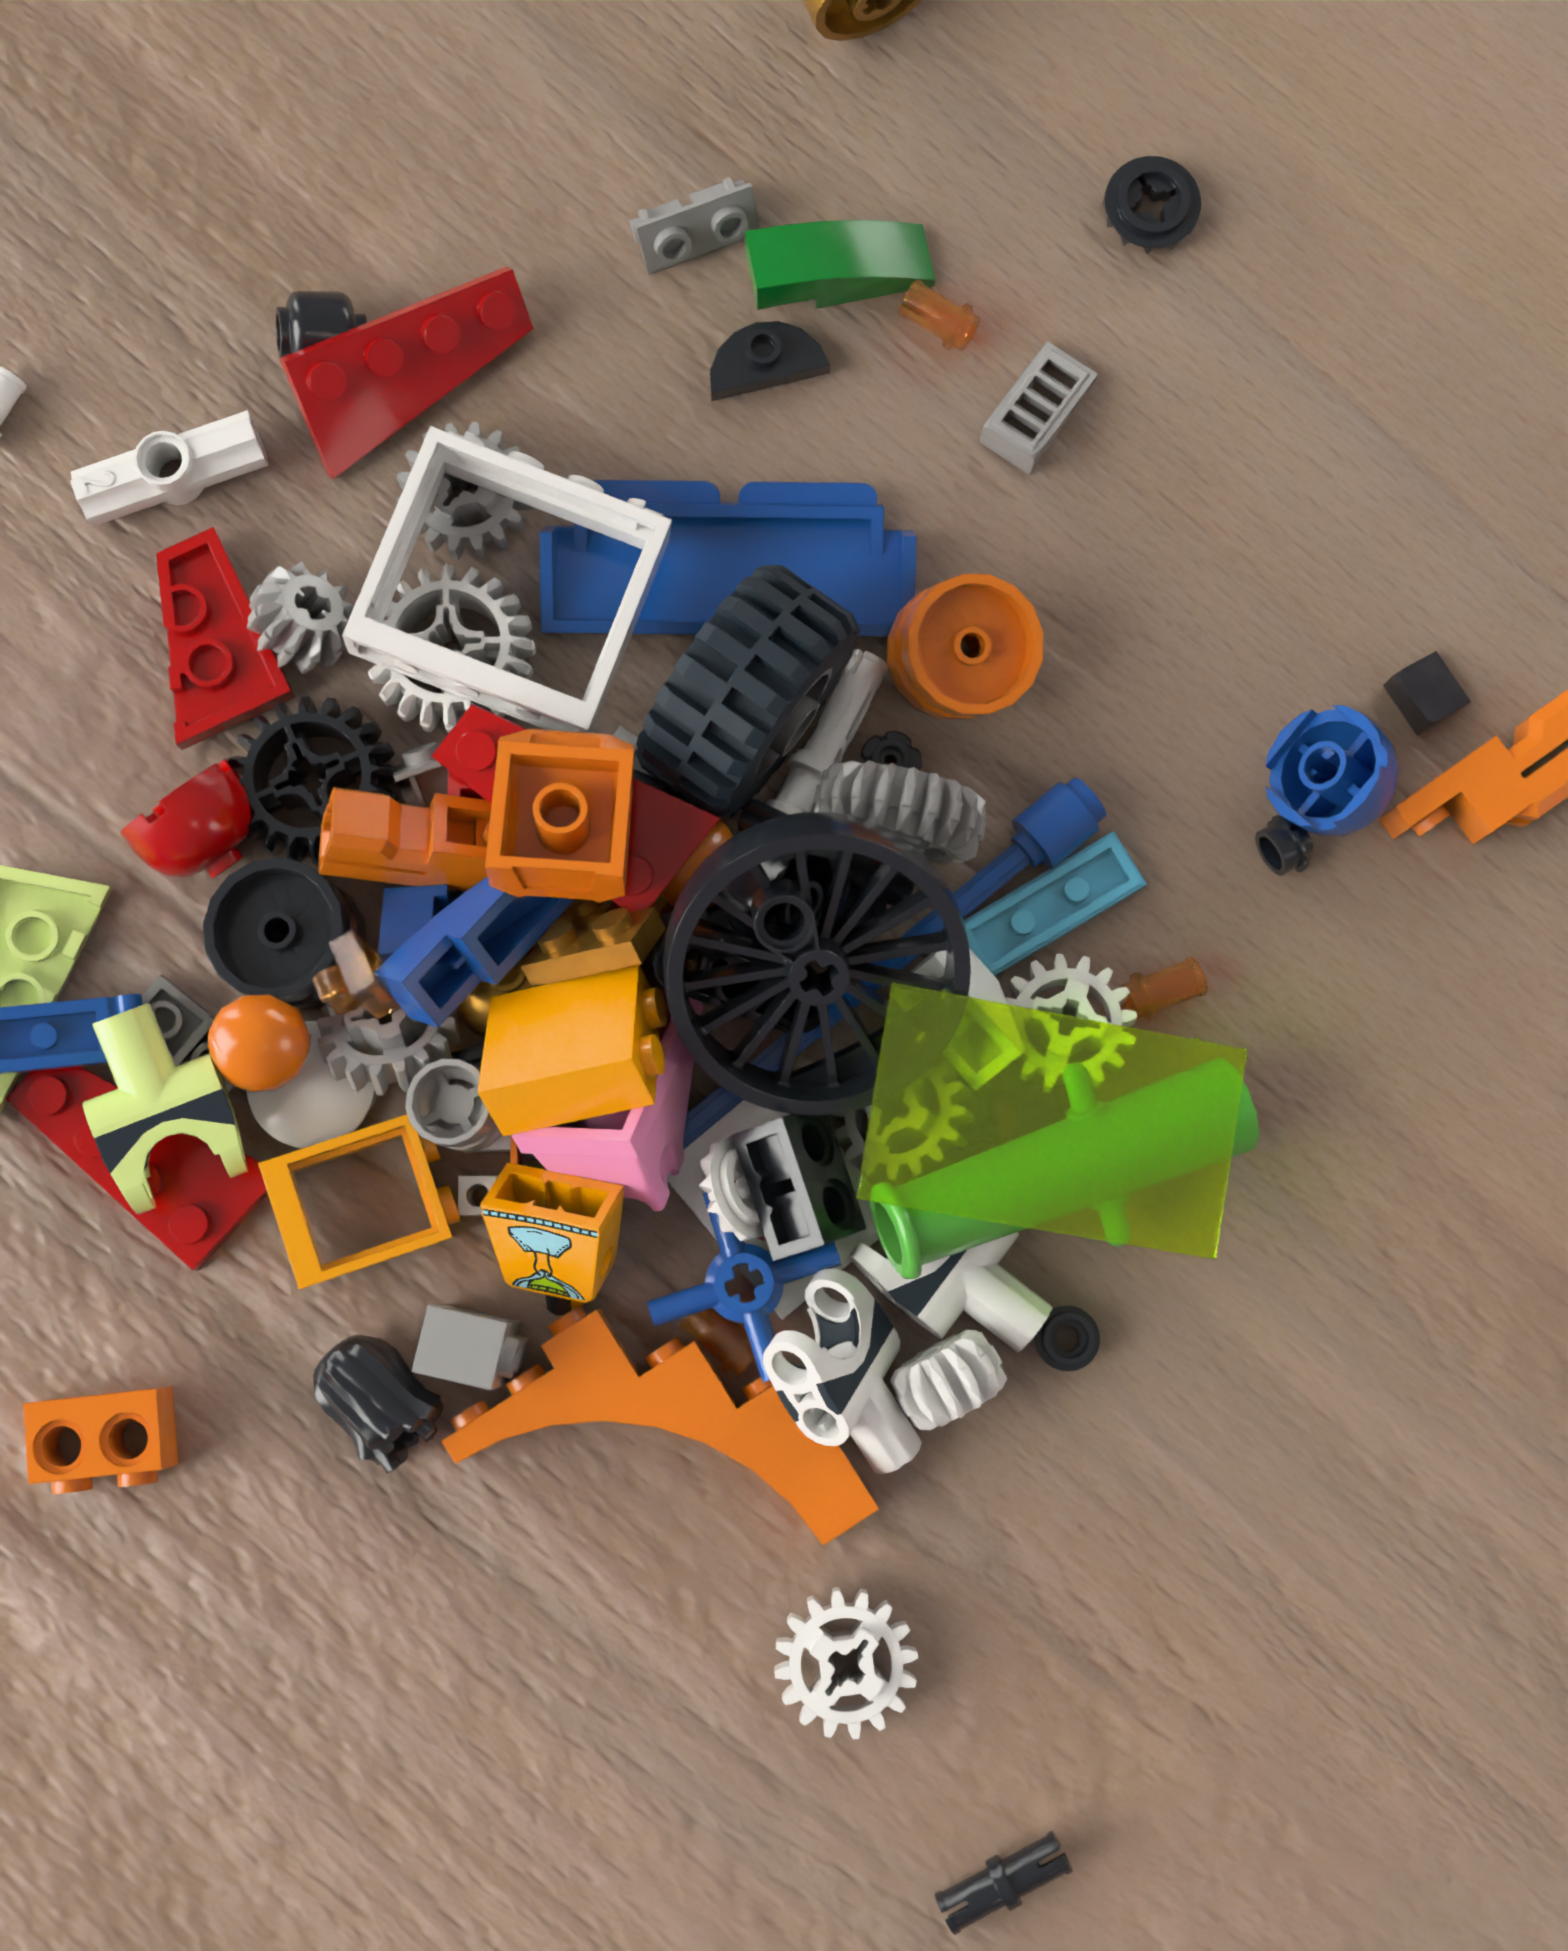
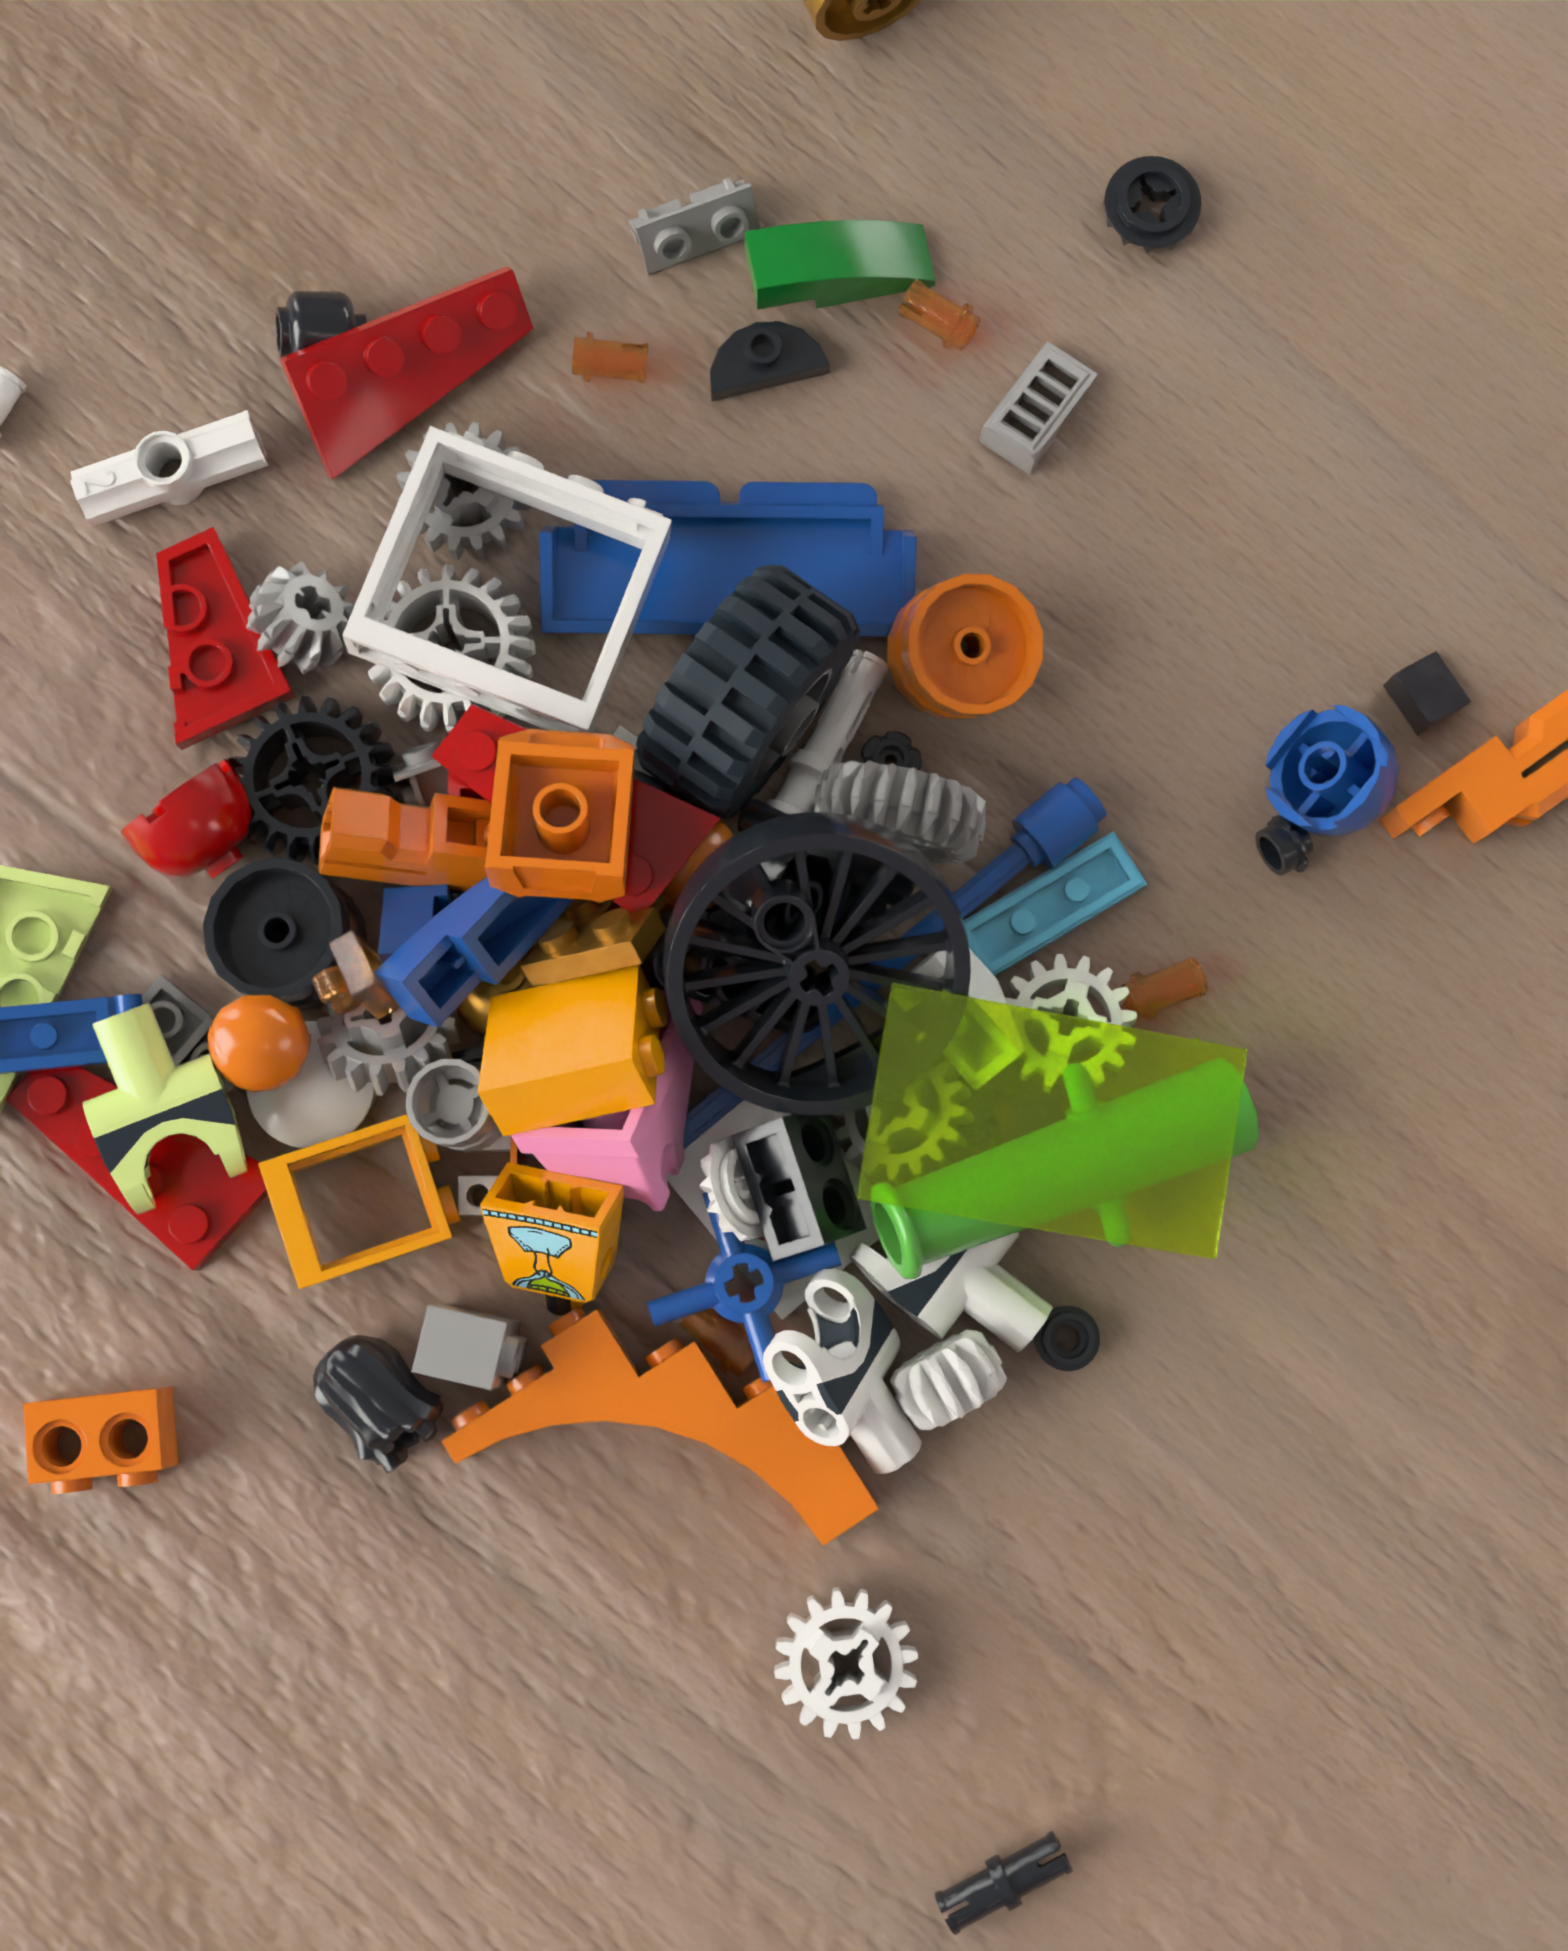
(609, 359): none -> clear orange pin

